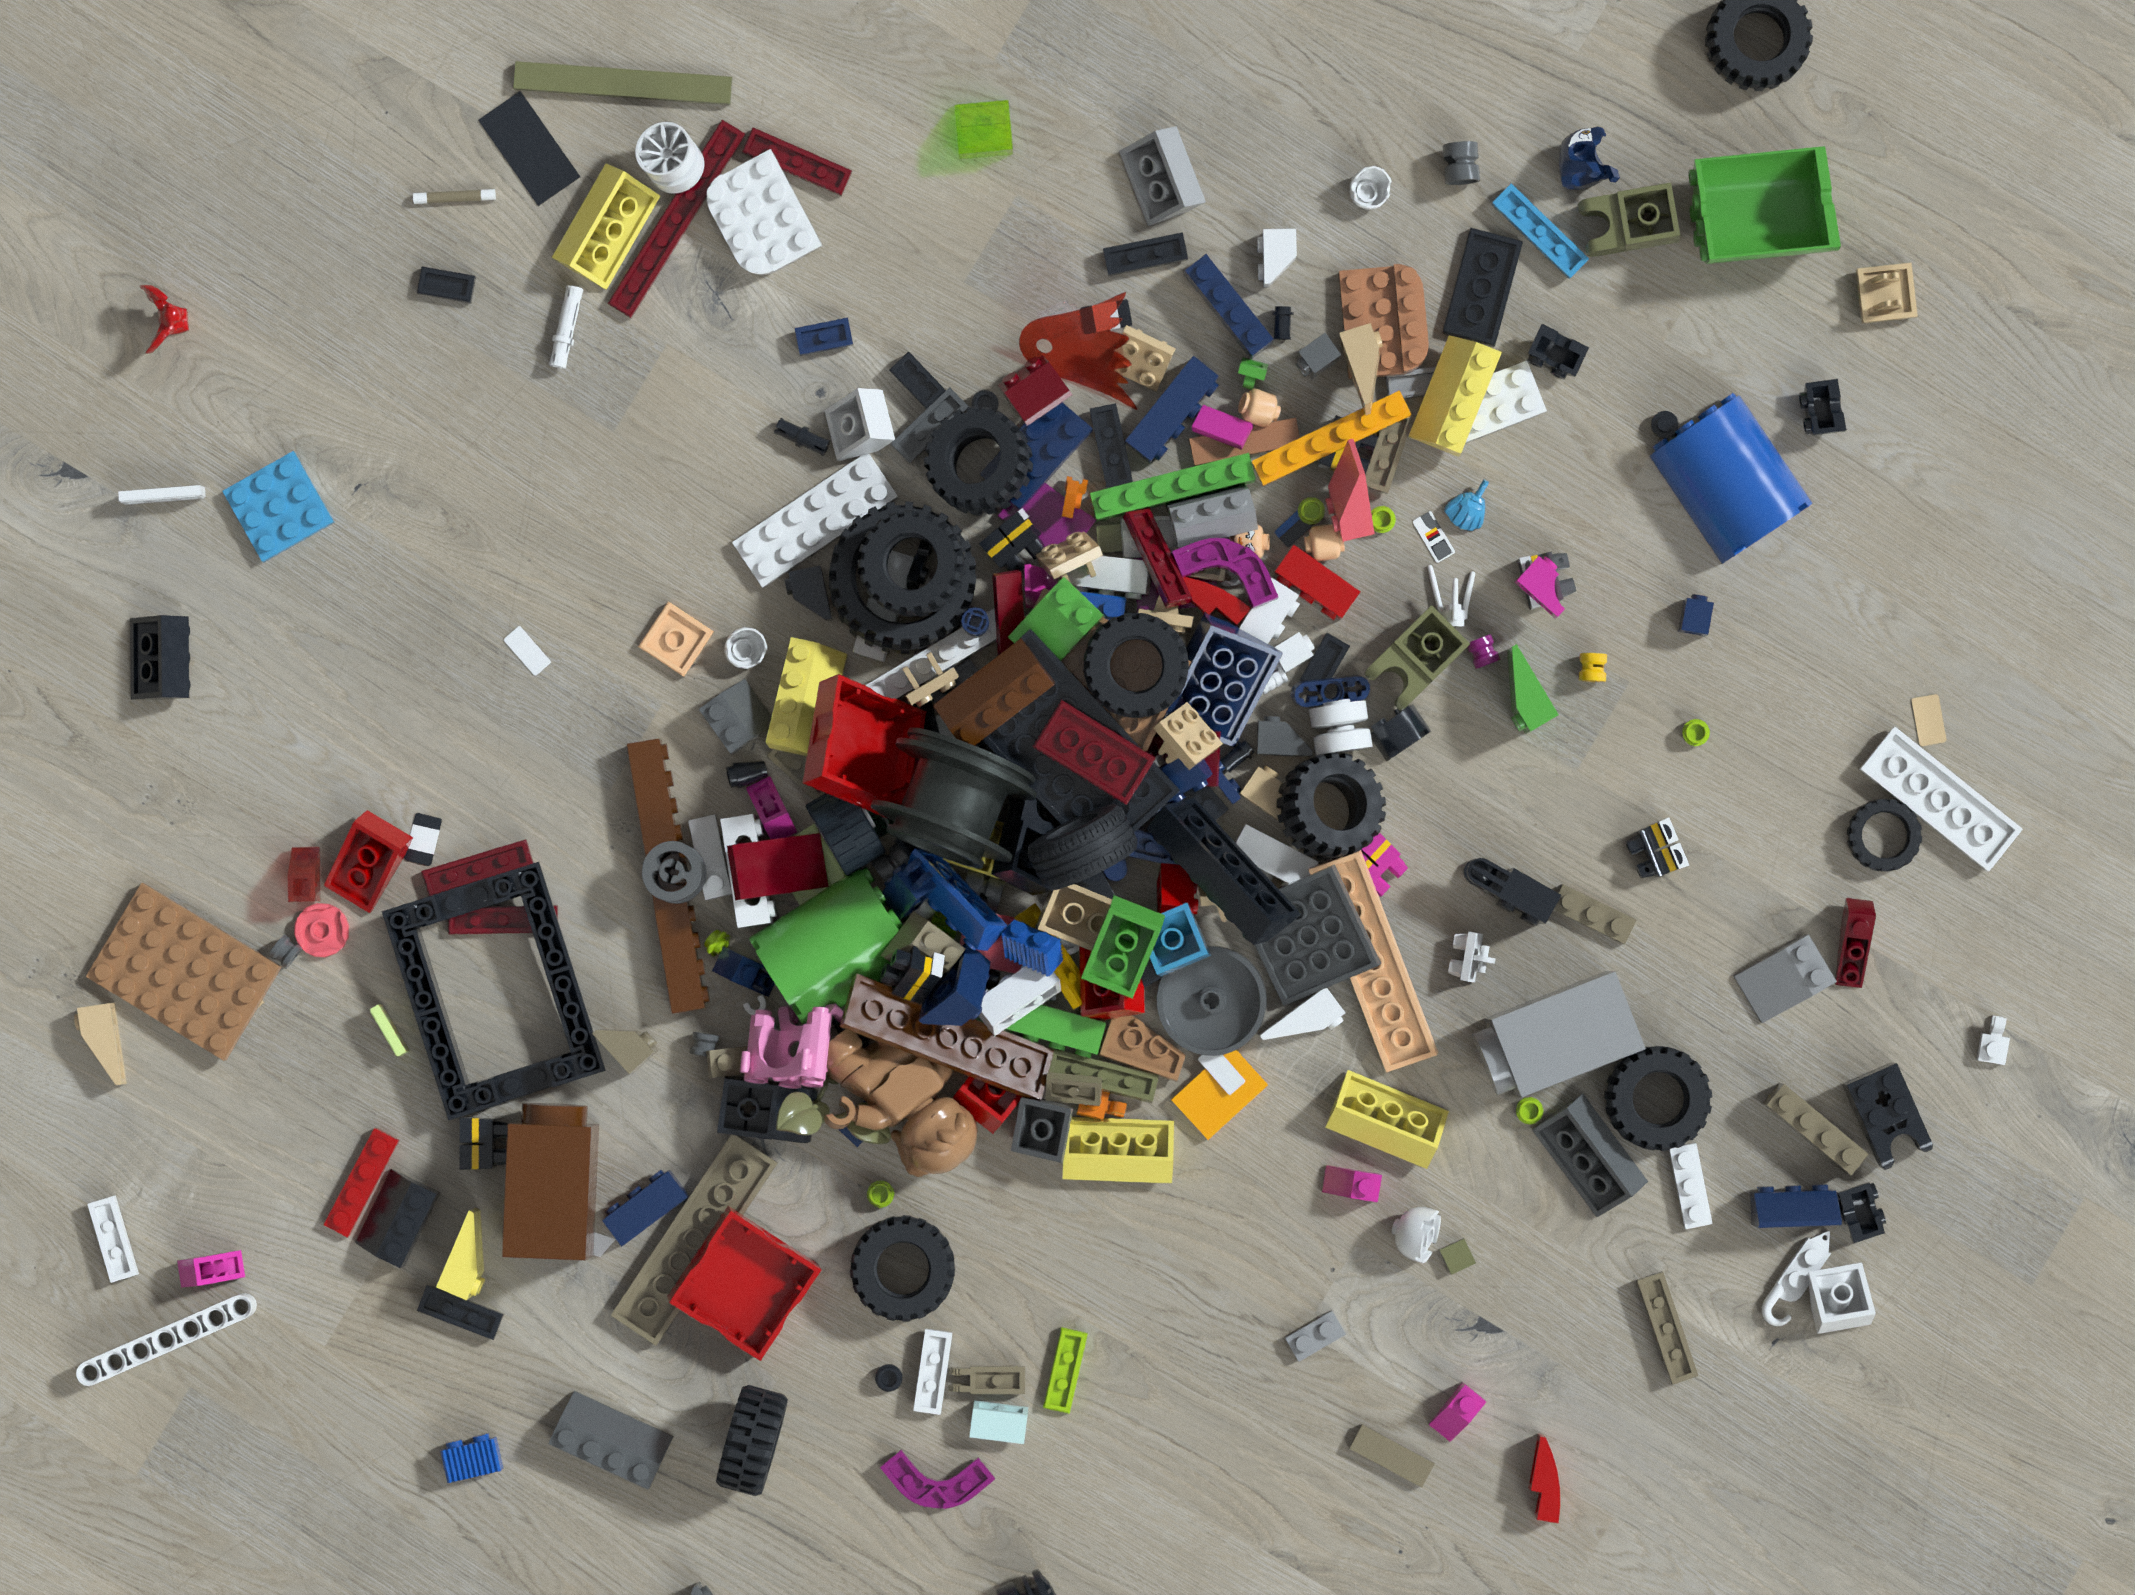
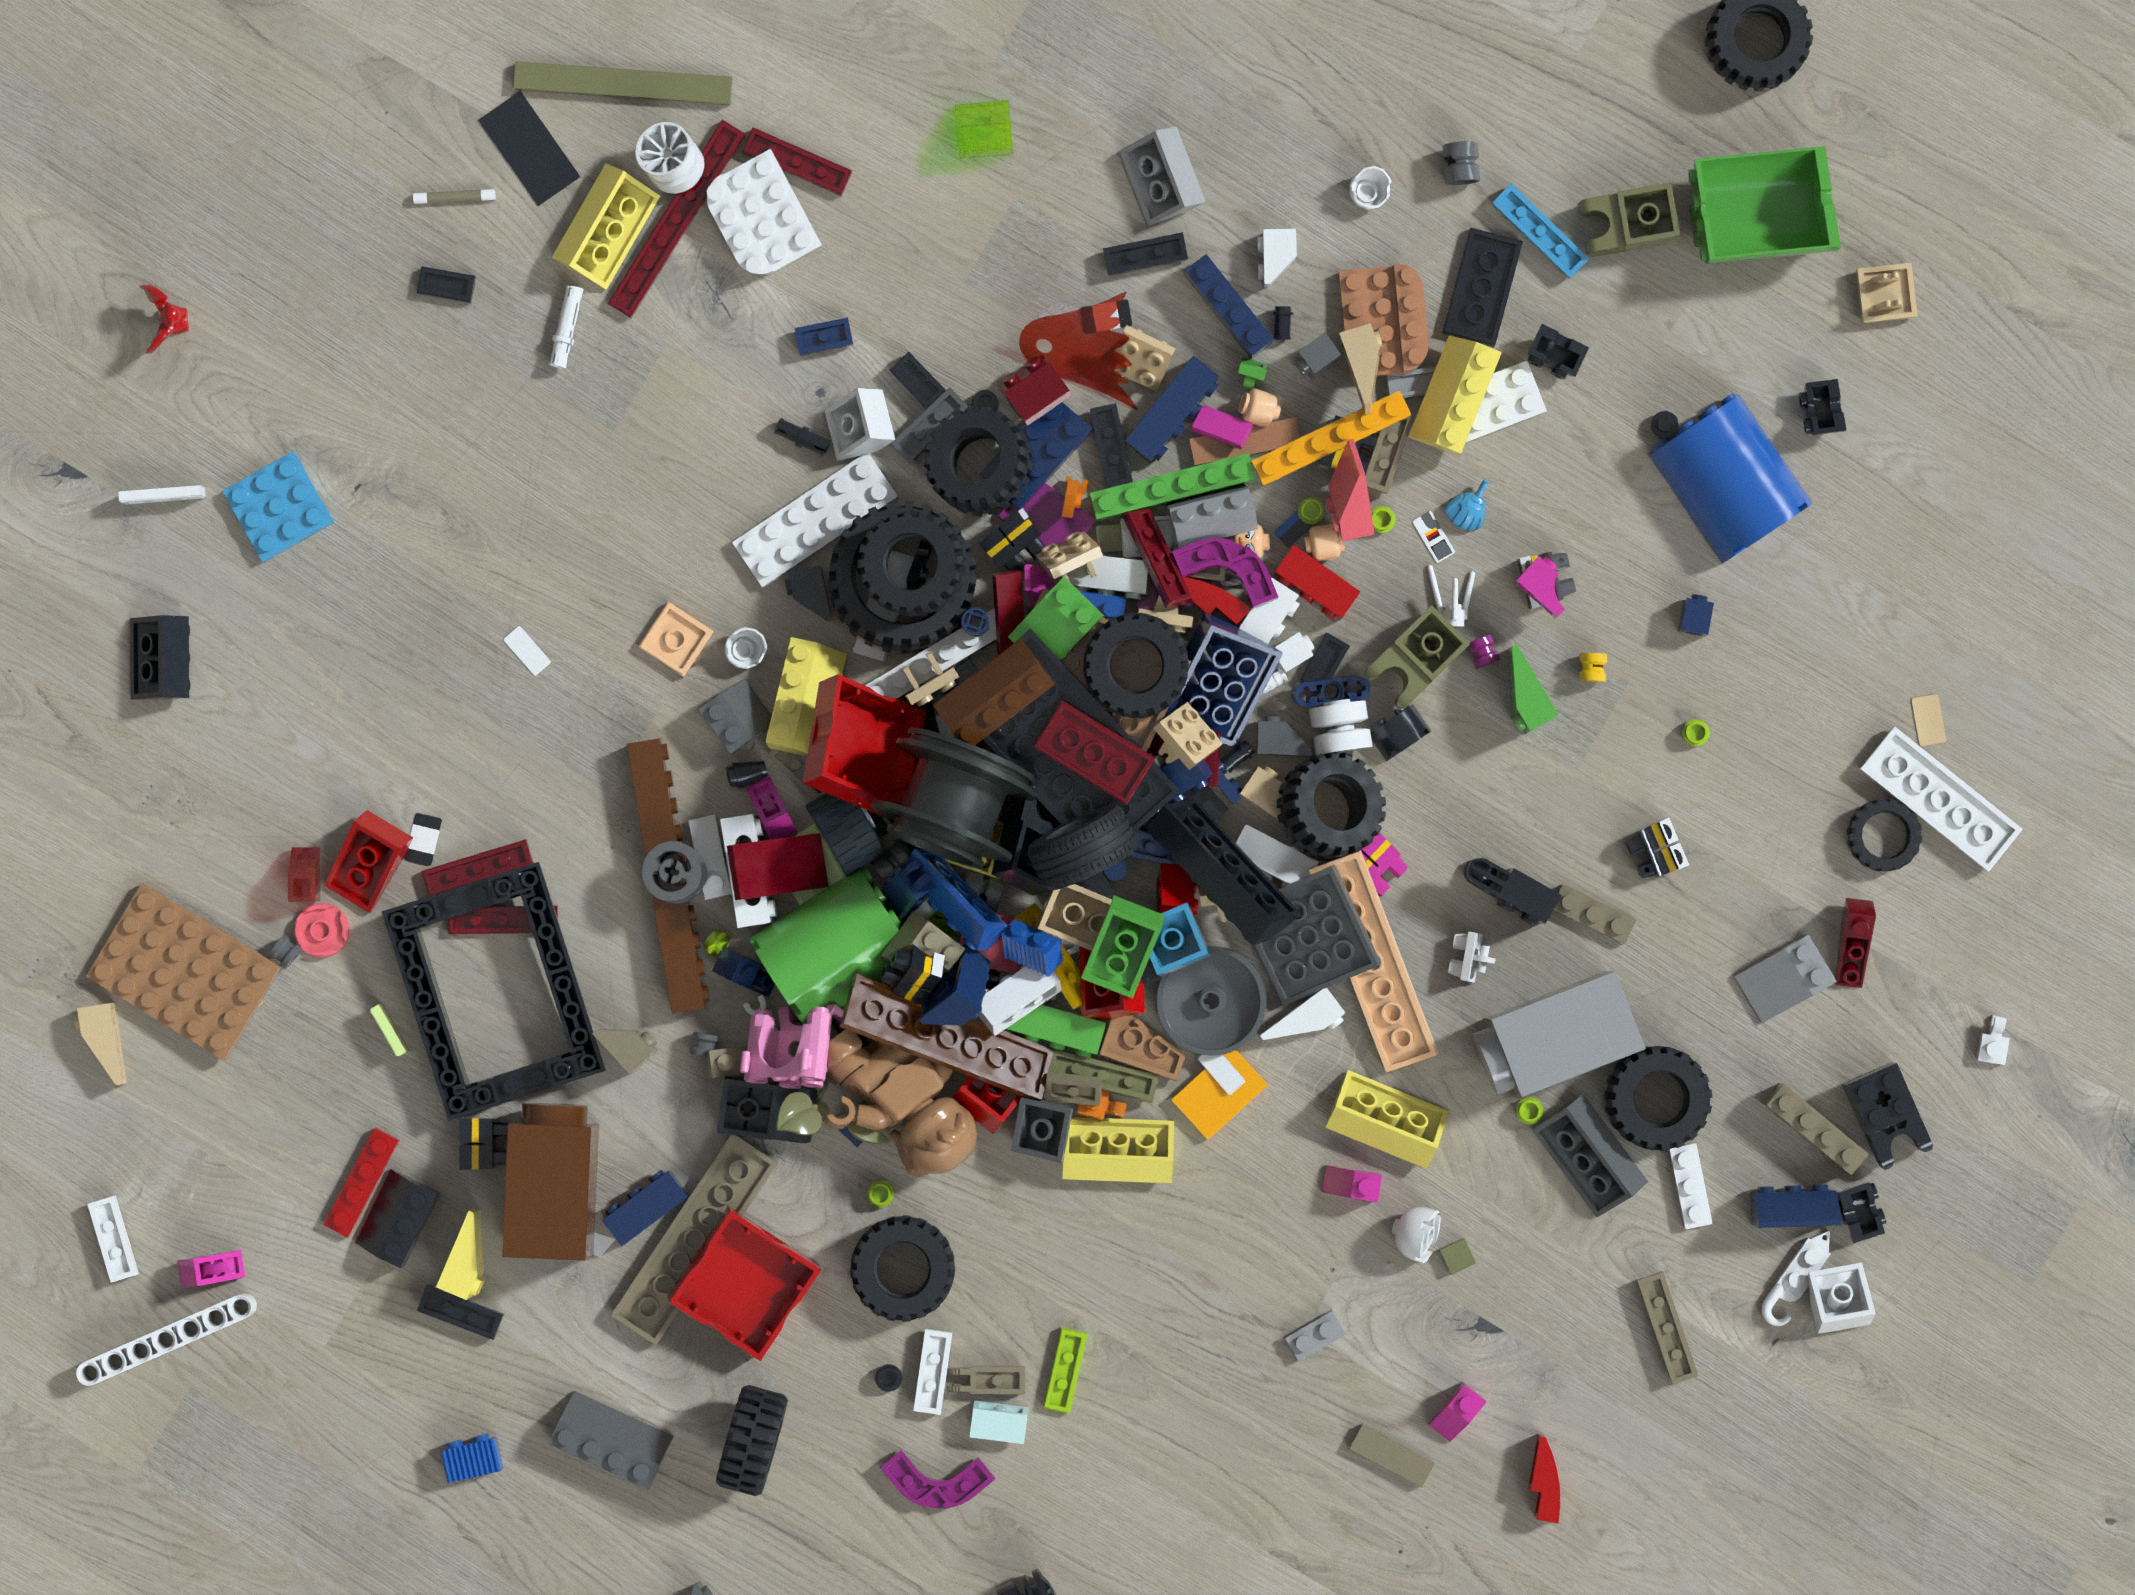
(1579, 160): dark blue piece -> none

